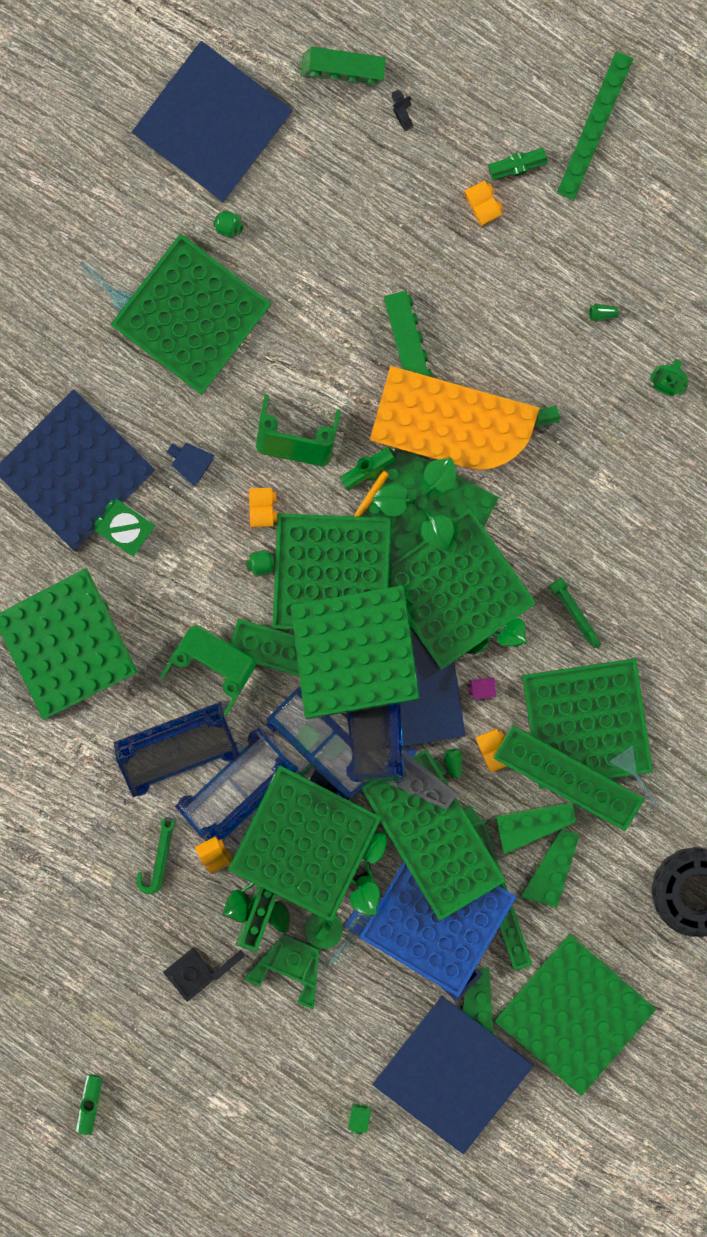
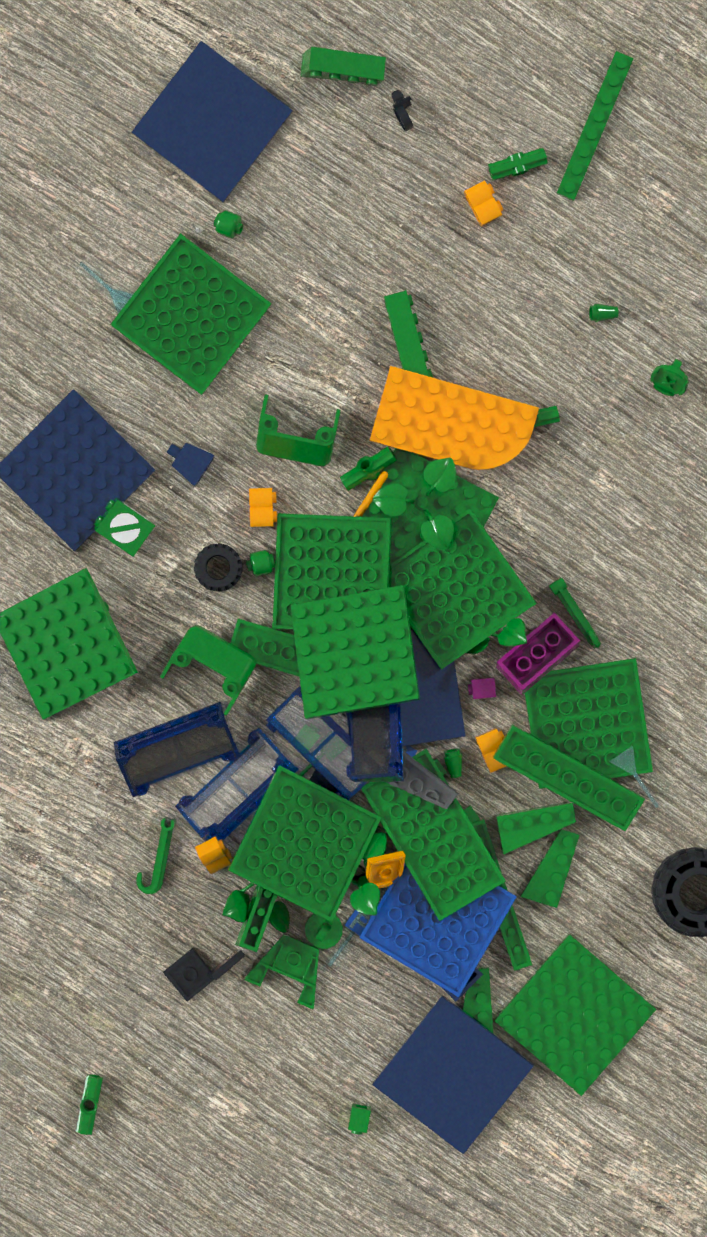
(201, 567): none -> black tyre
(385, 868): none -> light orange tile
(543, 651): none -> magenta brick

